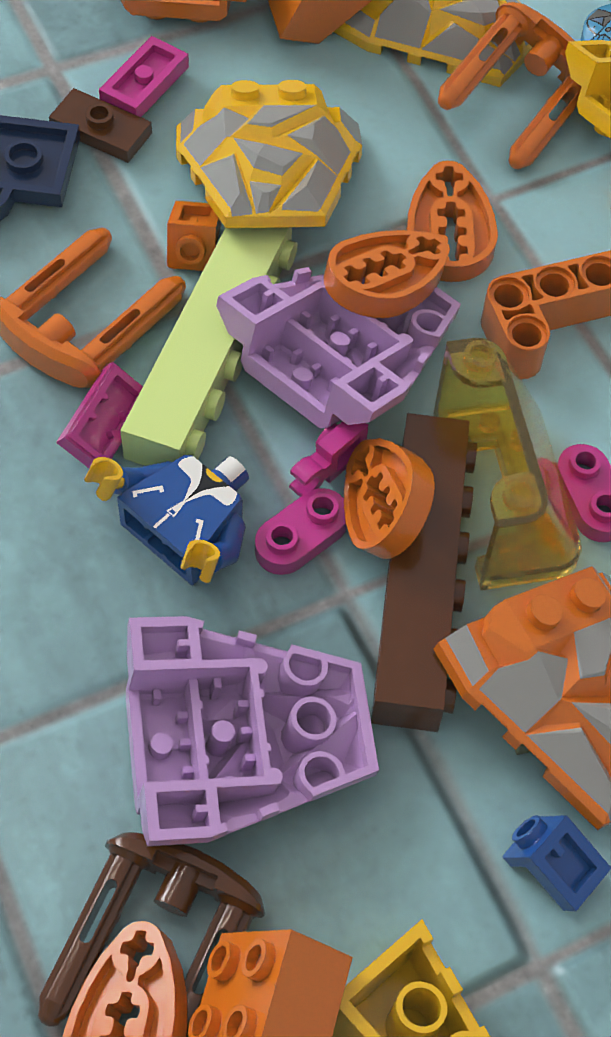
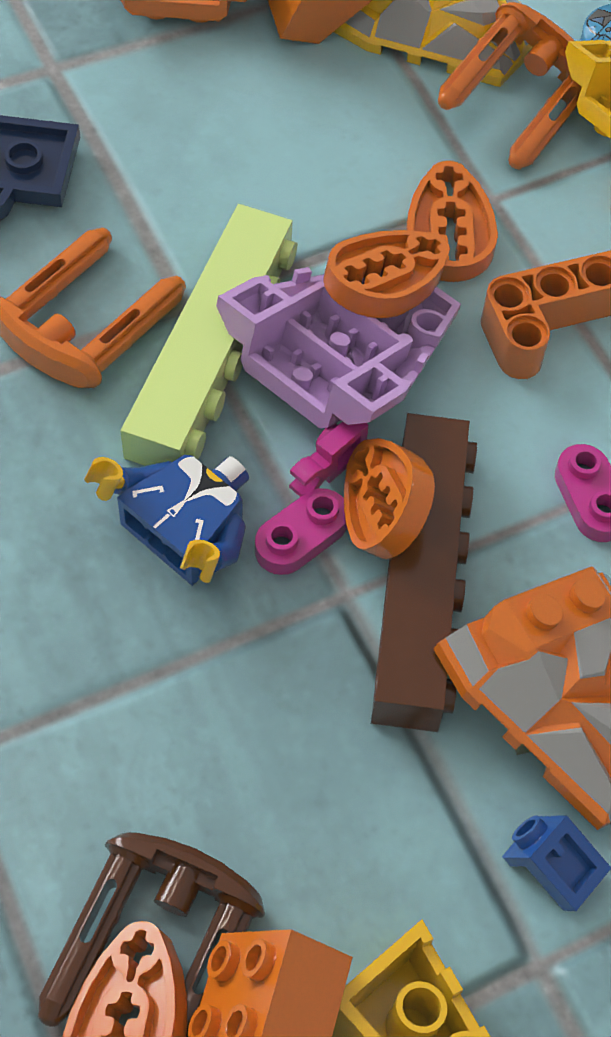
(99, 418): dark pink plate -> none
(103, 124): reddish brown plate -> none
(145, 76): dark pink plate -> none
(191, 235): orange bracket -> none
(236, 728): lavender wedge -> none
(269, 154): wedge -> none
(531, 512): clear yellow windscreen -> none

